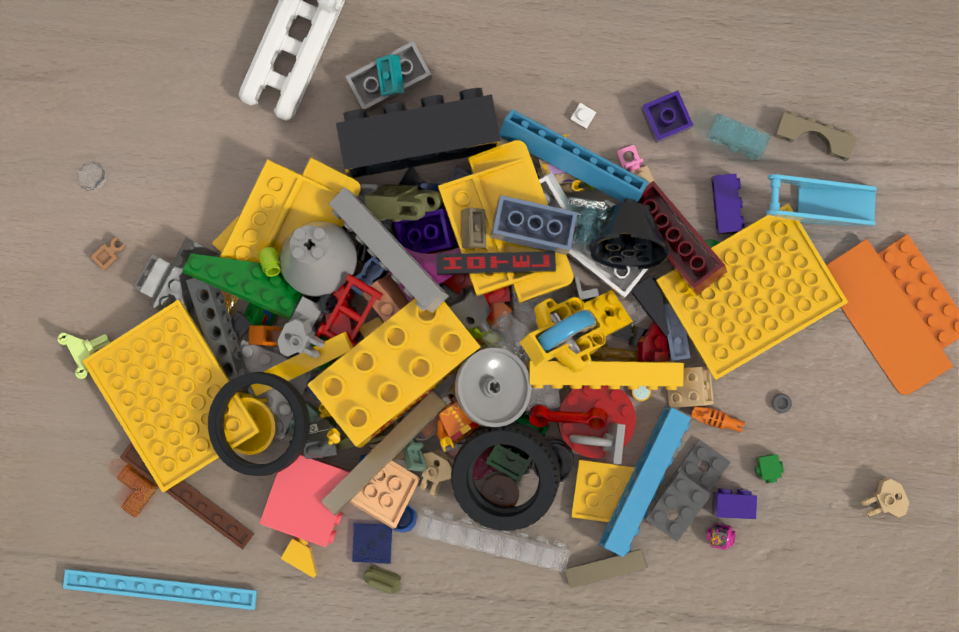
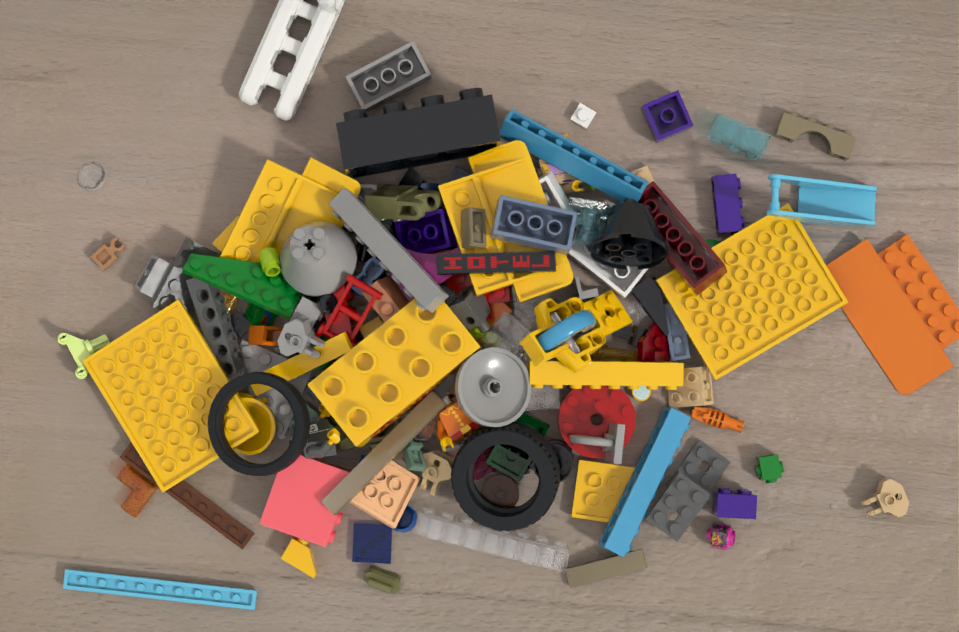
(390, 75): teal slope -> none
(568, 417): red piece -> none
(633, 165): bright pink bracket -> none
(781, 403): dark grey tile -> none

